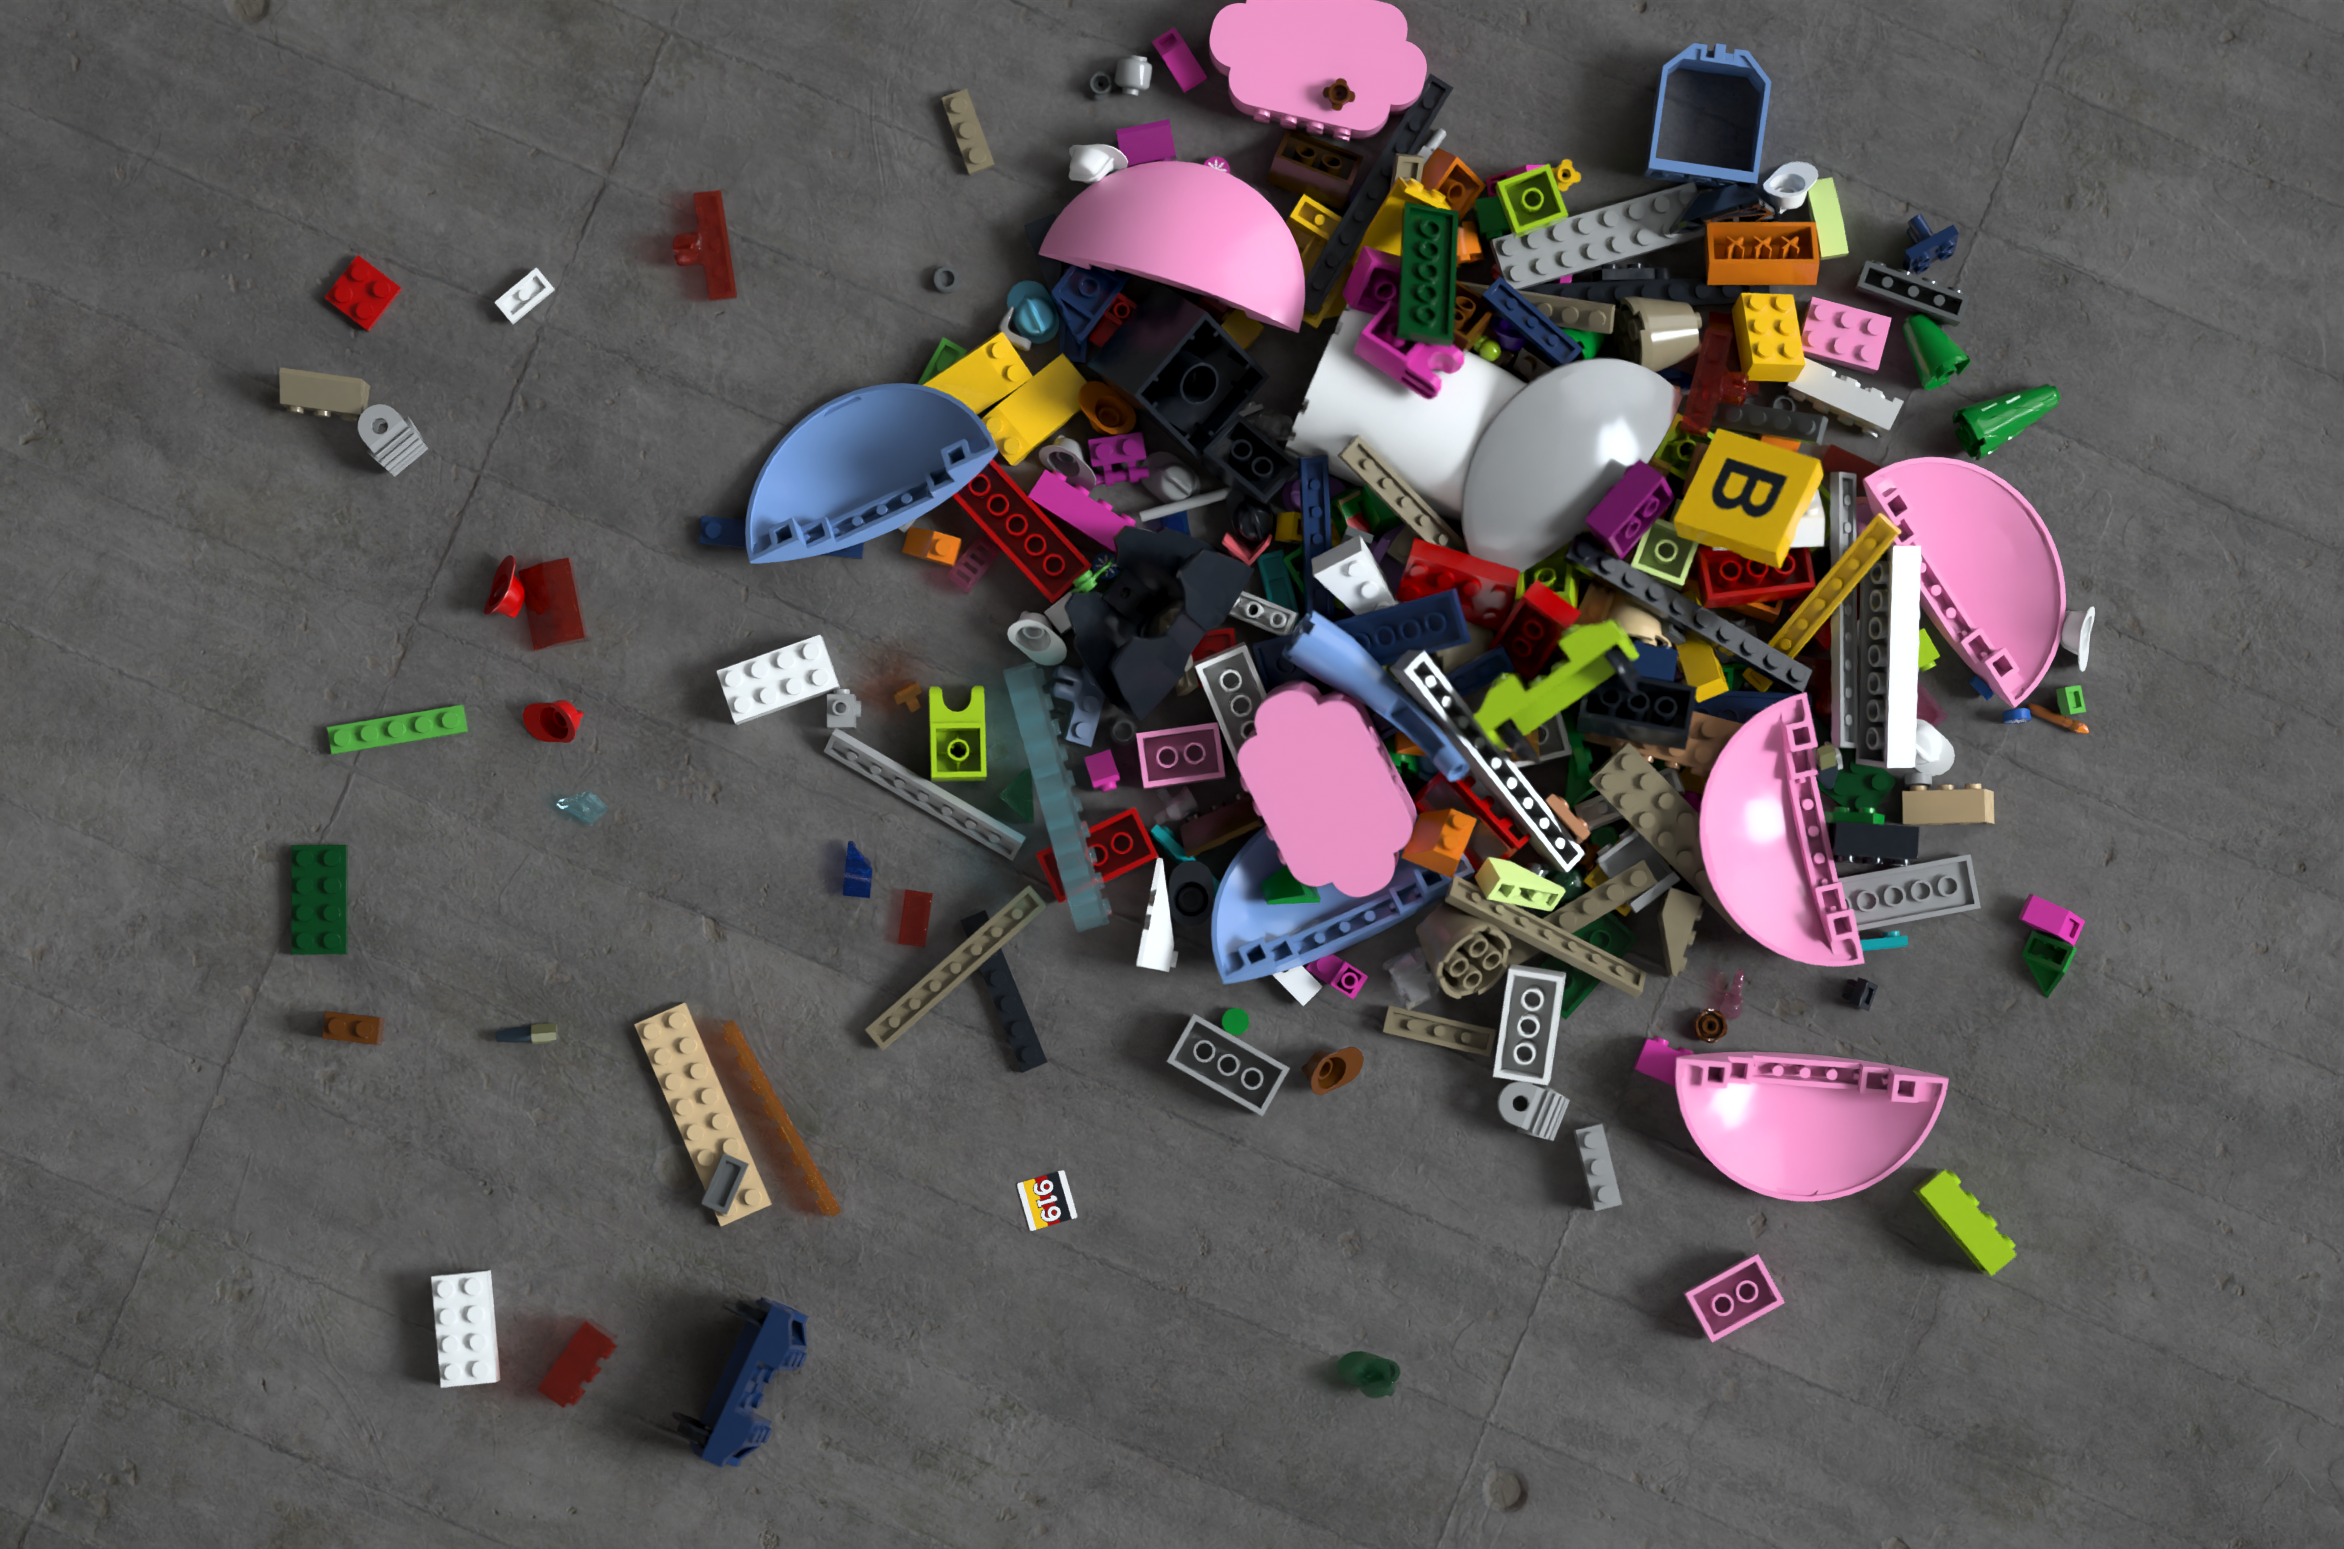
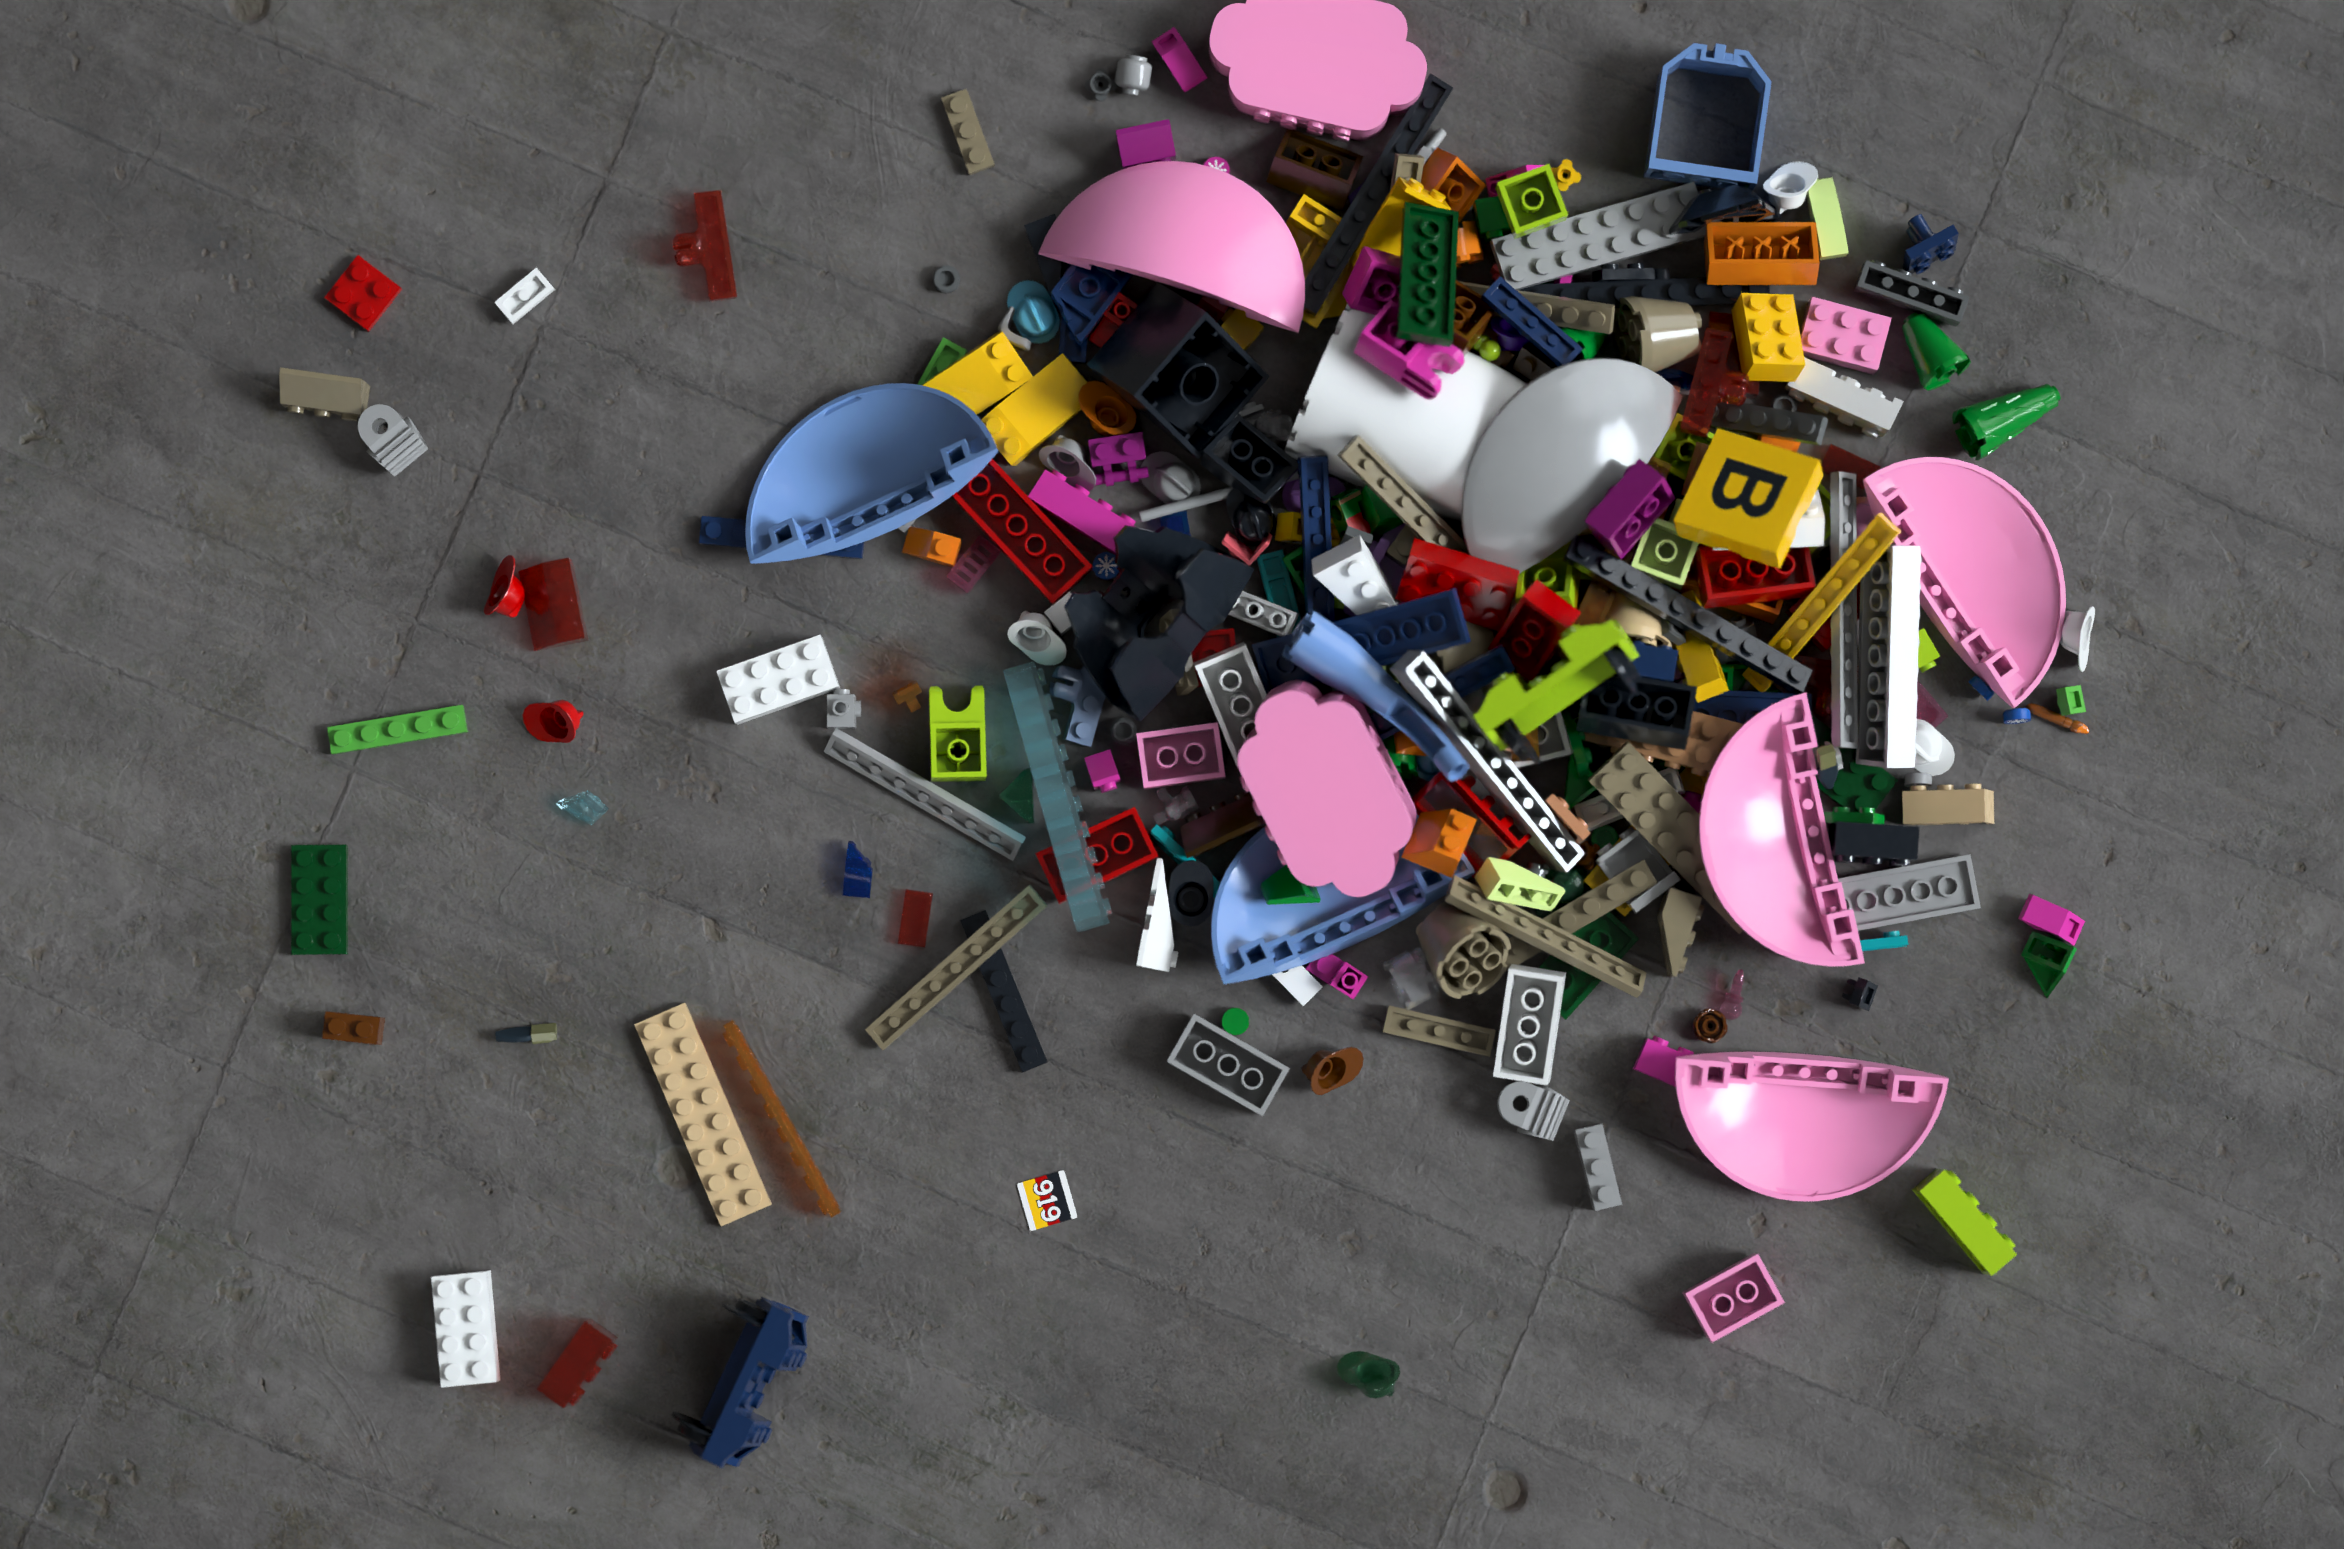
(725, 1183): dark grey tile -> none
(1087, 580): bright green plate -> none
(1094, 162): white piece -> none
(1342, 87): reddish brown plate -> none

